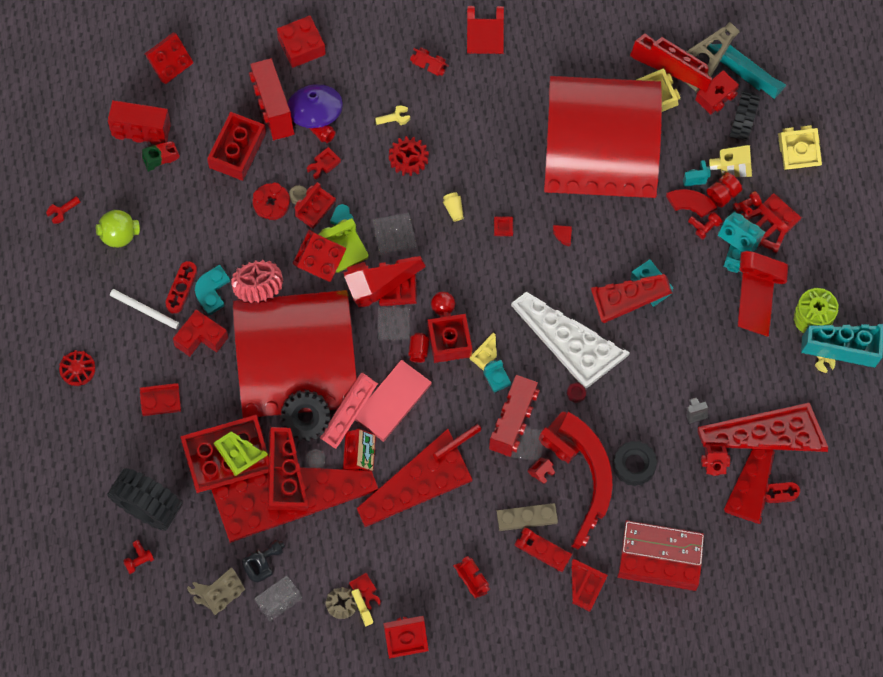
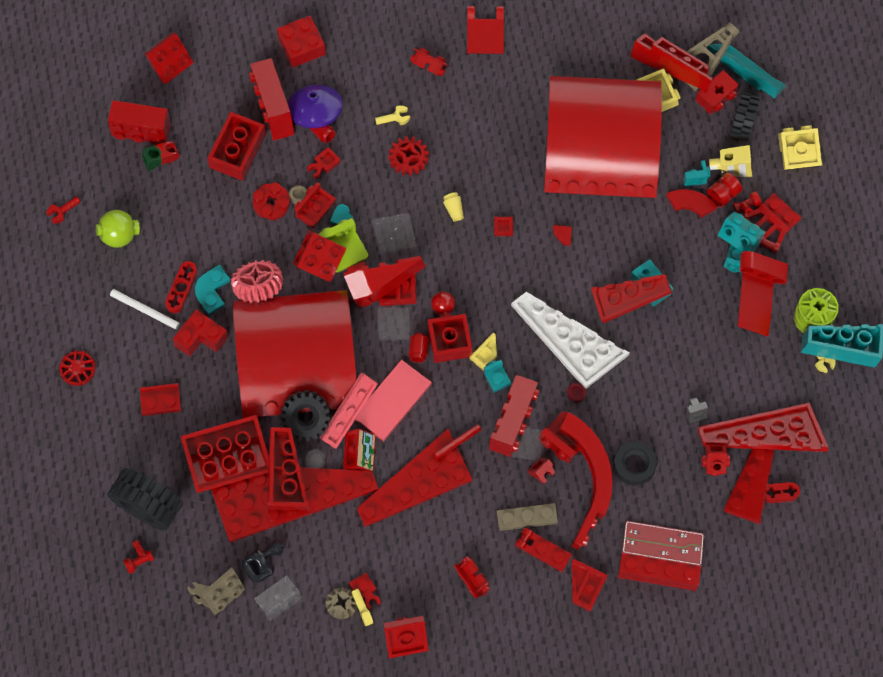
(238, 453): lime wing -> none
(702, 230): red piece -> none

